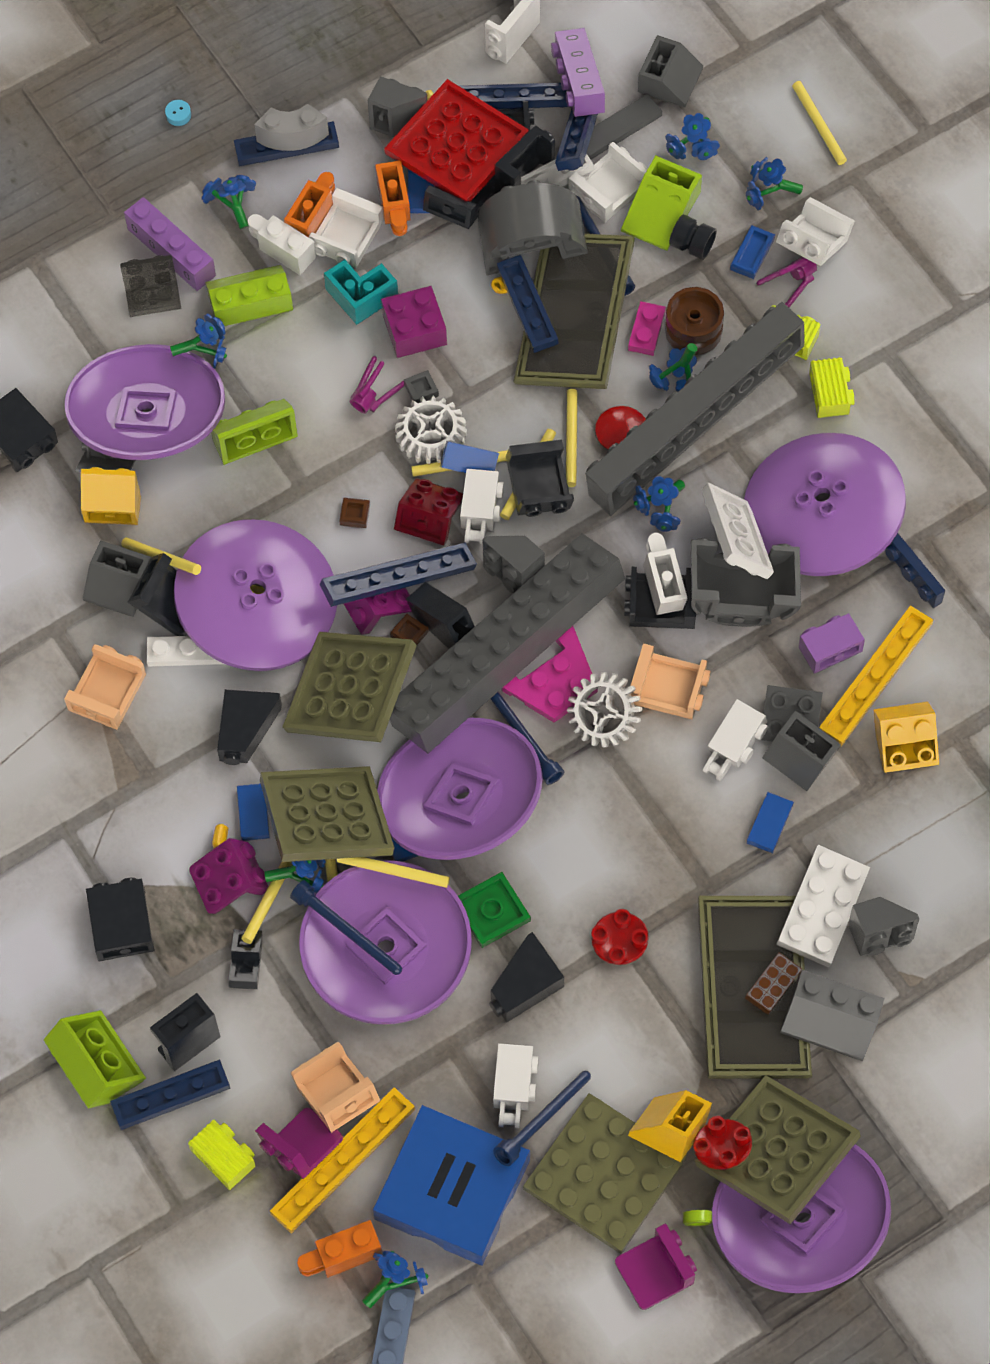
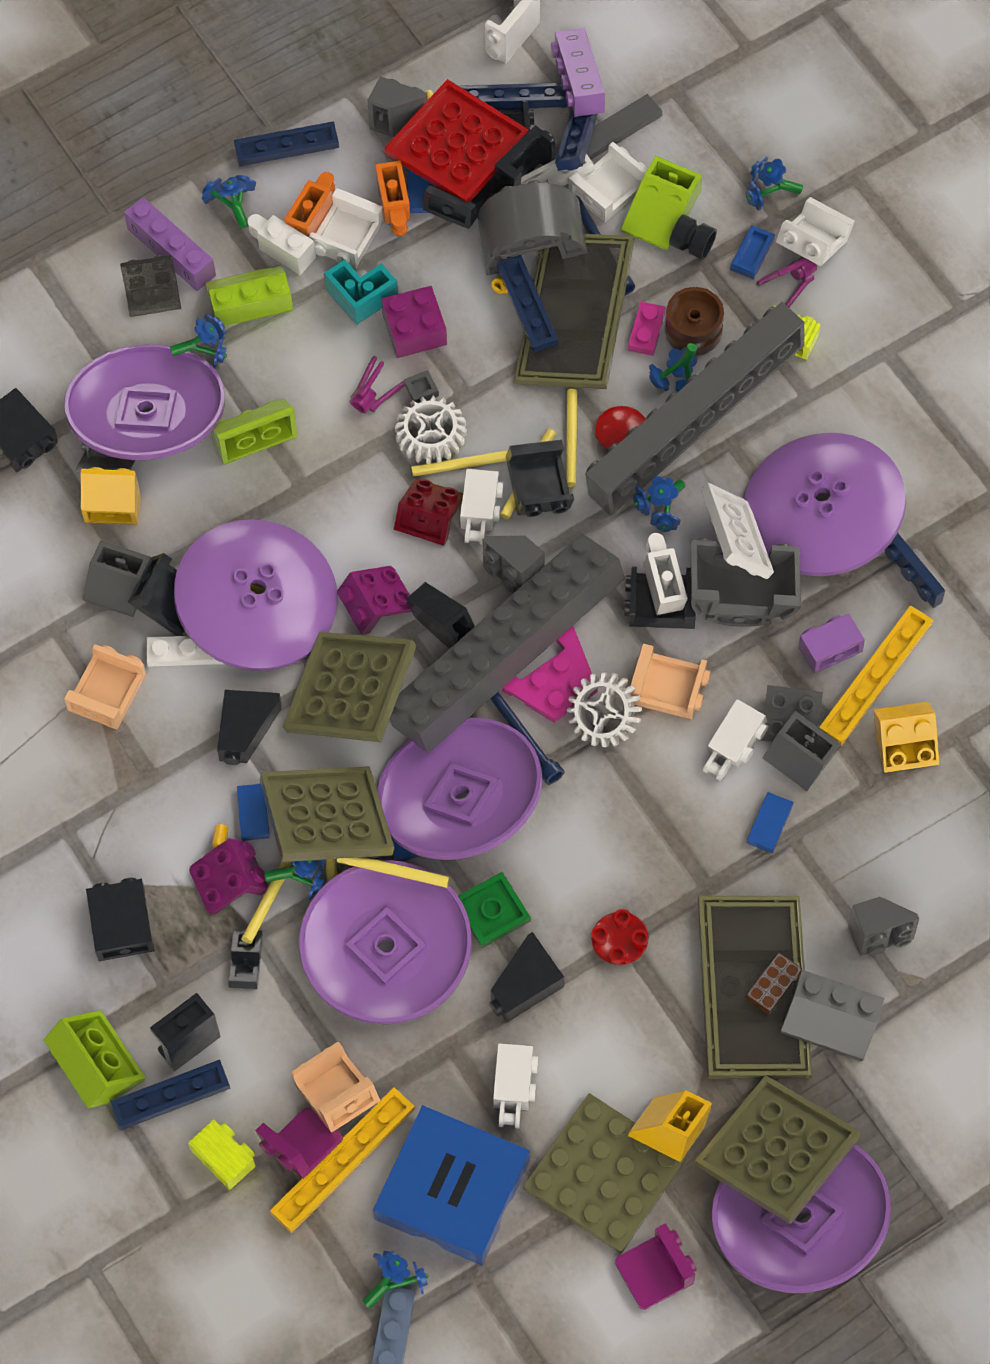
(176, 561): light yellow bar -> none
(178, 112): medium azure tile -> none
(291, 129): light grey brick -> none
(304, 894): dark blue piece -> none
(341, 1251): orange brick -> none
(354, 512): reddish brown tile -> none
(397, 574): plate -> none
(409, 629): reddish brown tile -> none
(464, 457): tile -> none
(508, 1150): dark blue piece -> none
(669, 72): dark grey slope -> none
(695, 129): blue plant -> none
(697, 1217): lime tile -> none
(722, 1143): red dish -> none
(819, 123): light yellow bar -> none
(823, 906): white plate -> none
(830, 387): neon yellow brick -> none

